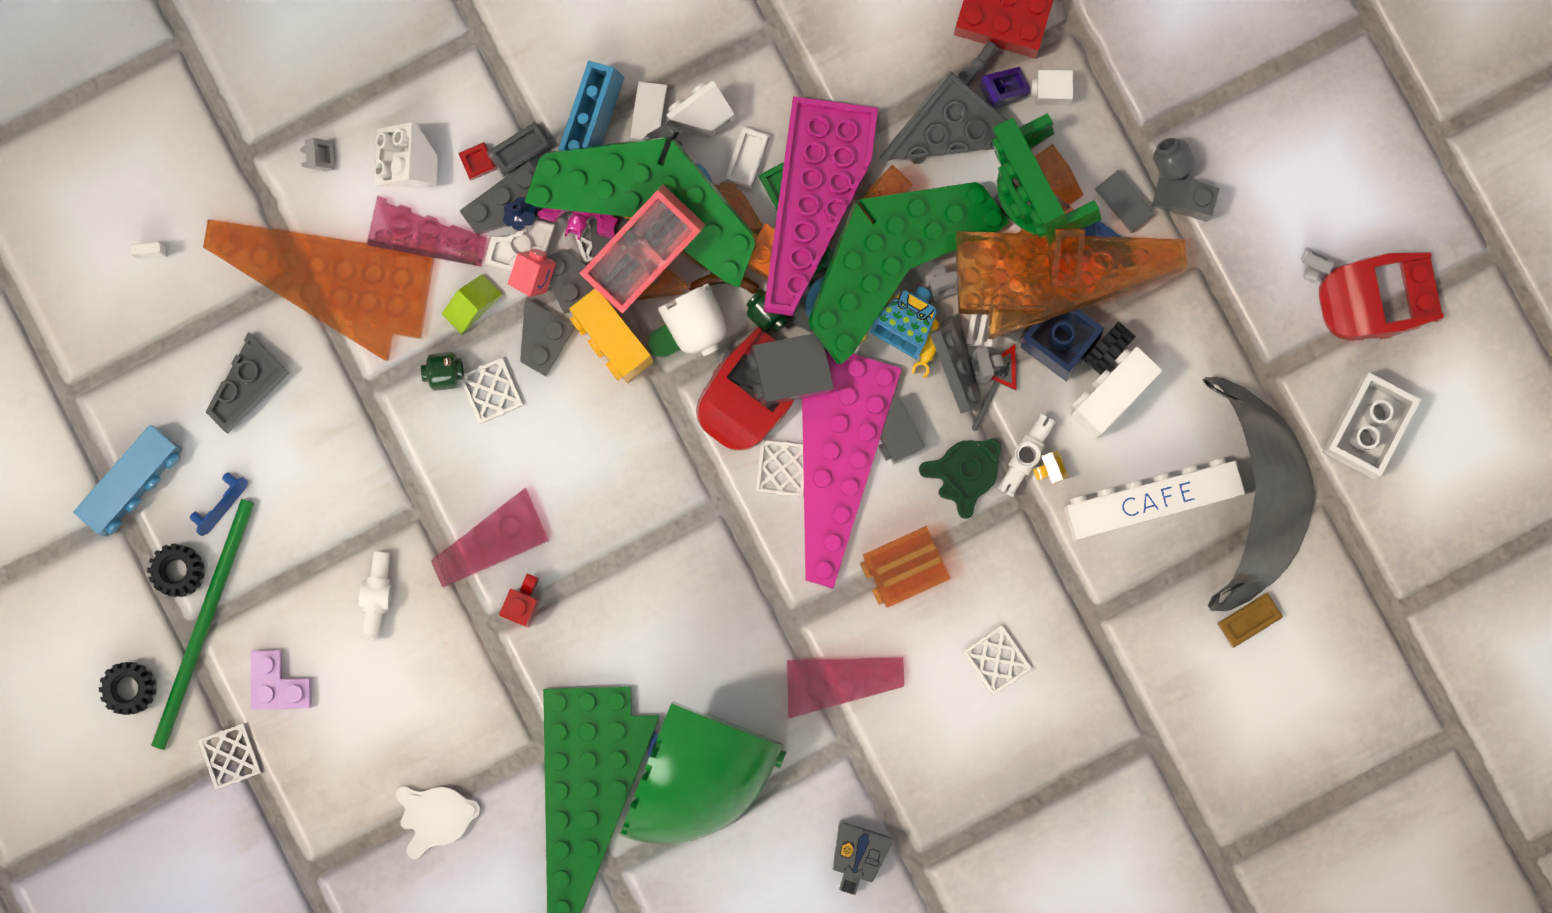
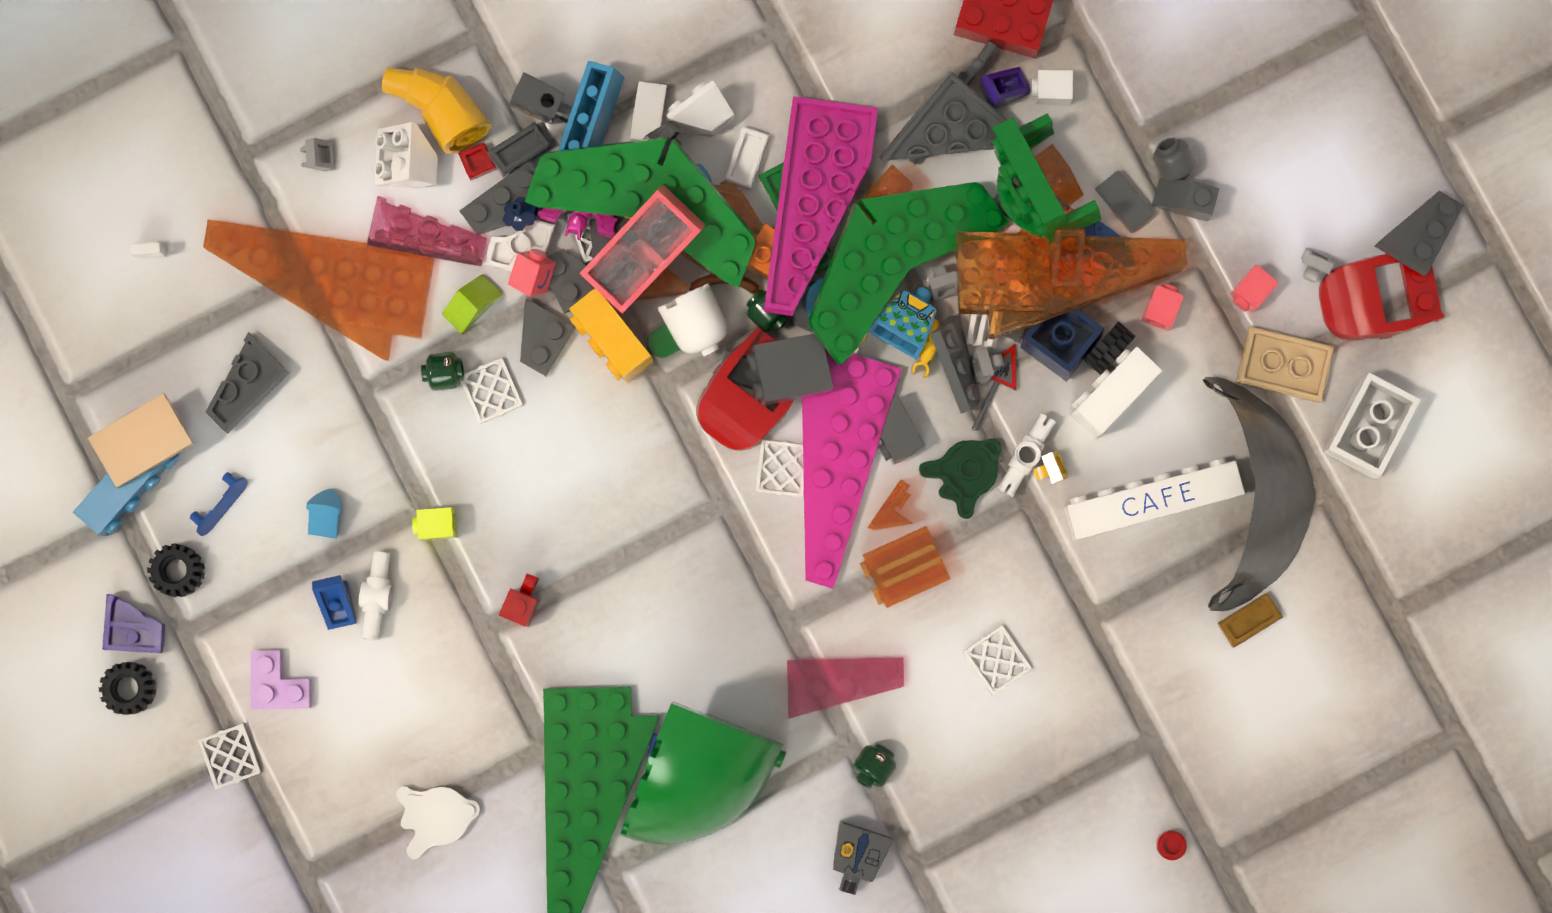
(130, 628): none -> wing
(140, 440): none -> tan tile
(202, 624): green piece -> none
(324, 514): none -> dark azure tile
(334, 601): none -> blue slope
(435, 523): none -> neon yellow brick
(443, 106): none -> yellow piece
(497, 538): clear pink wing -> none
(528, 100): none -> dark grey torso
(874, 765): none -> dark green head
(887, 516): none -> clear orange slope
(1162, 307): none -> coral brick
(1171, 845): none -> red tile
(1253, 289): none -> coral brick
(1285, 364): none -> tan tile
(1422, 233): none -> dark grey wing

